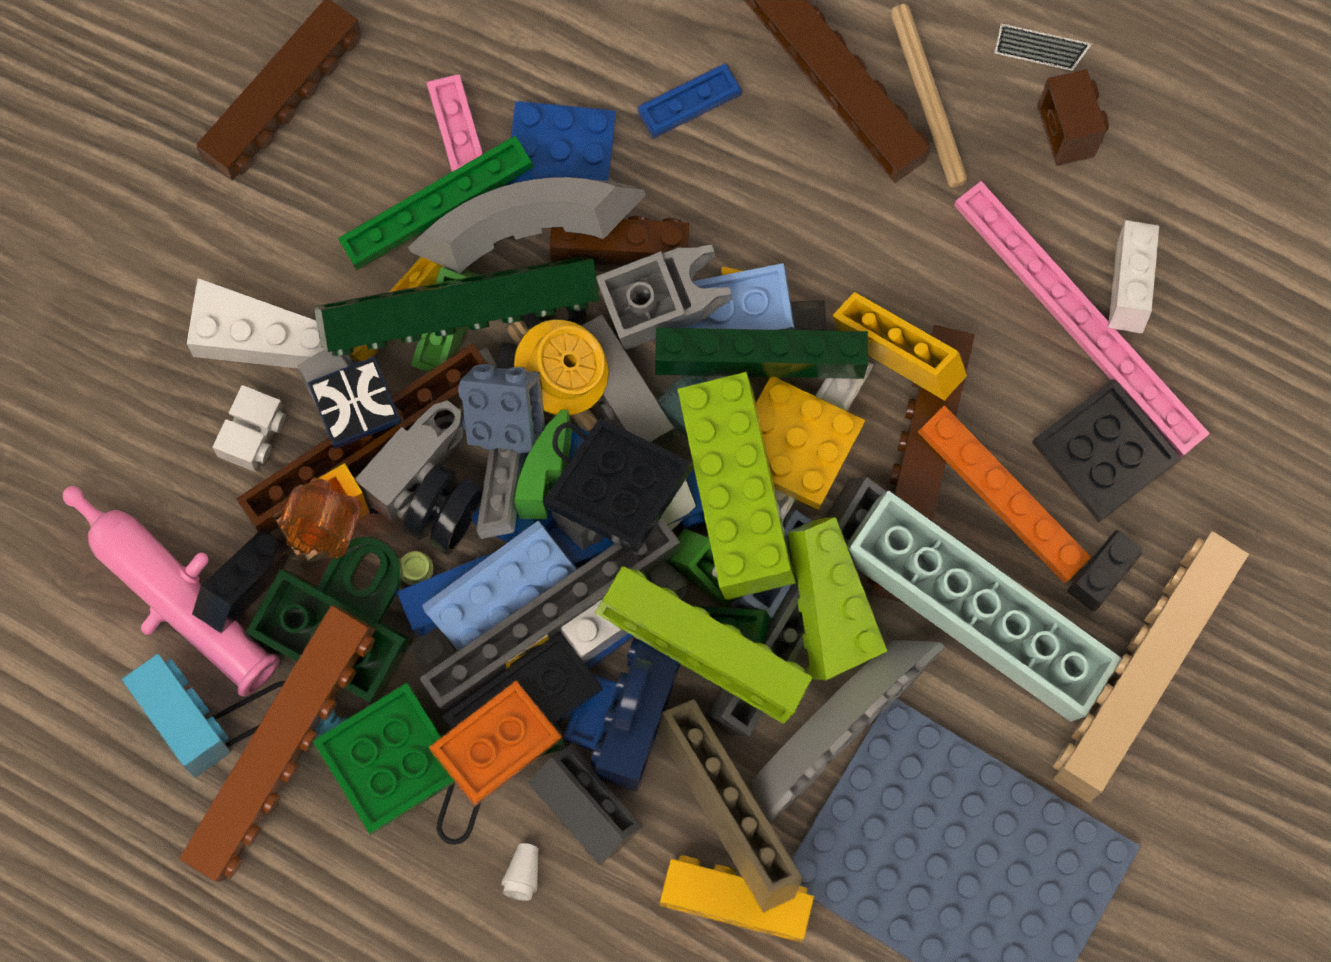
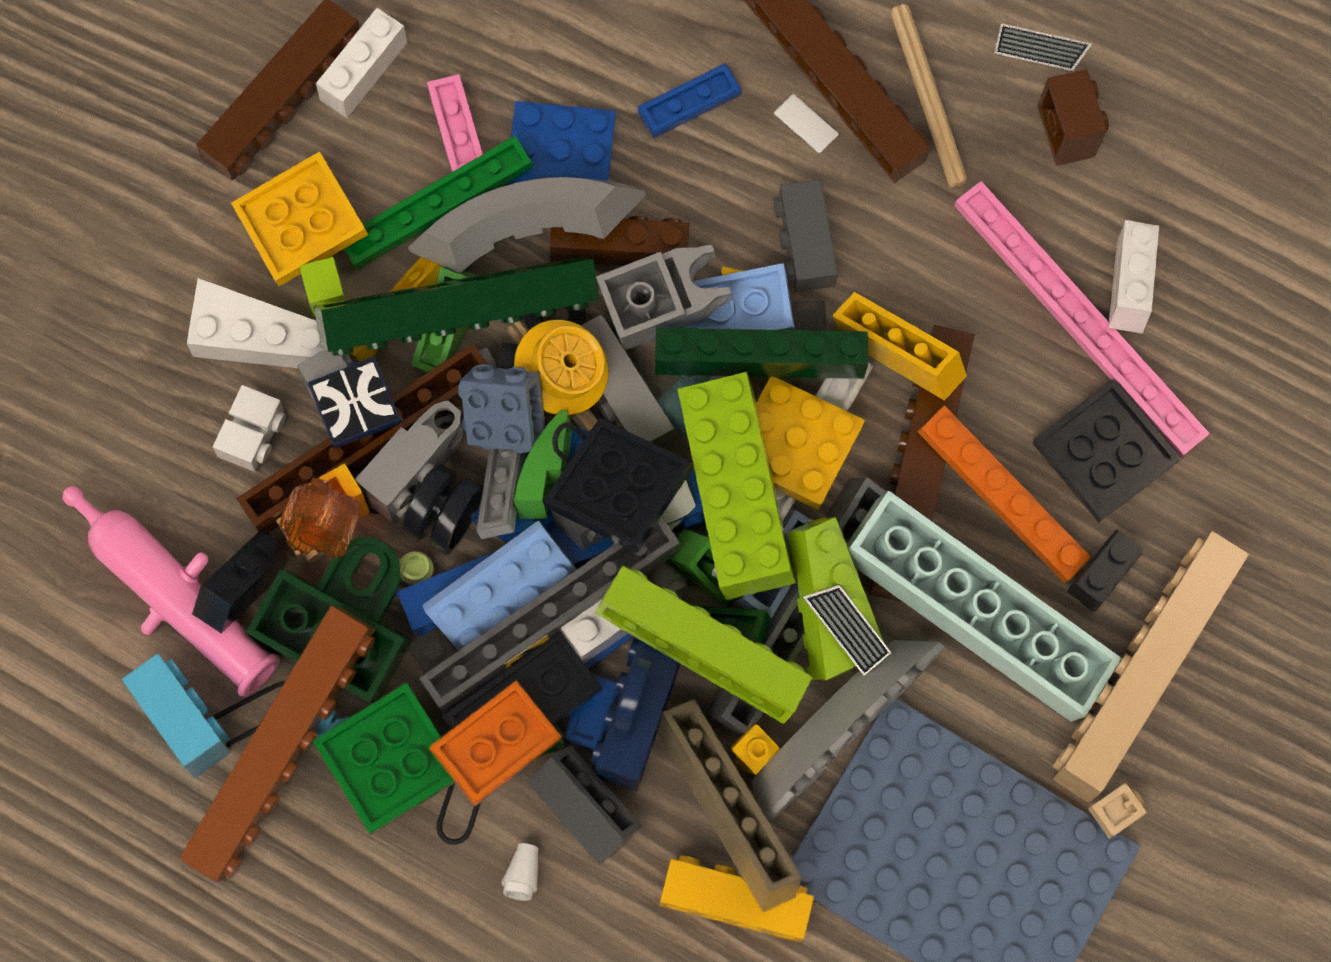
(299, 218): none -> yellow plate
(322, 282): none -> lime piece
(361, 63): none -> white brick
(754, 750): none -> yellow bracket
(806, 123): none -> white sticker
(806, 235): none -> dark grey brick
(849, 627): none -> sticker
(1118, 810): none -> tan bracket

